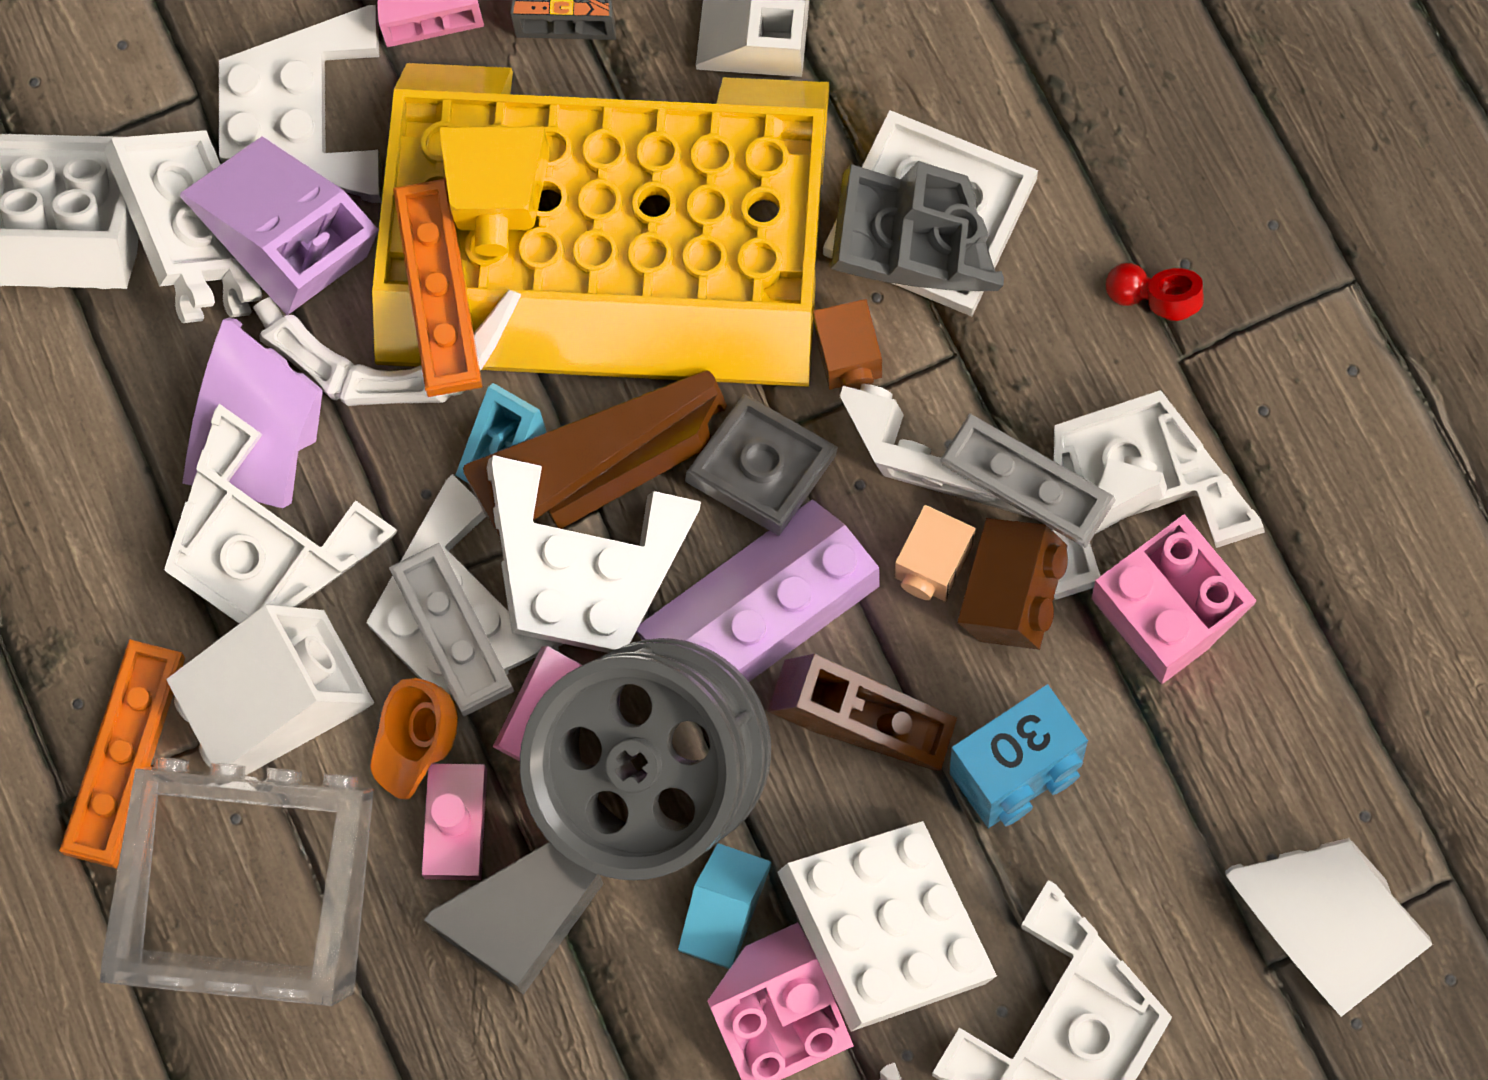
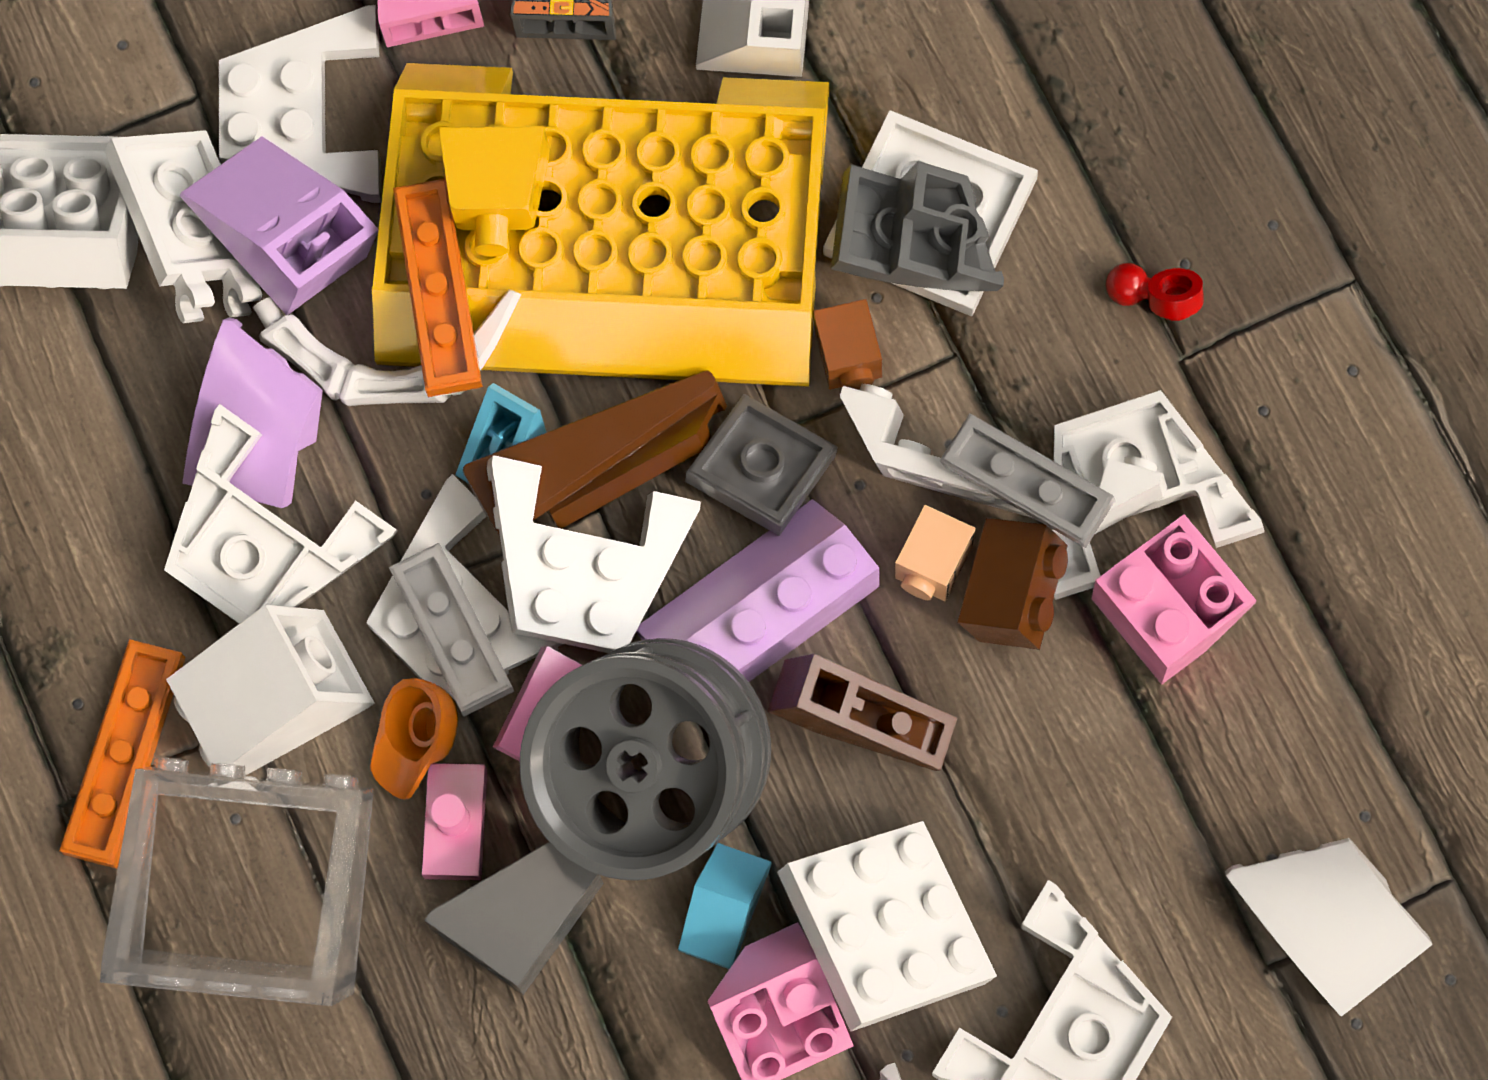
(1019, 758): dark azure brick -> none

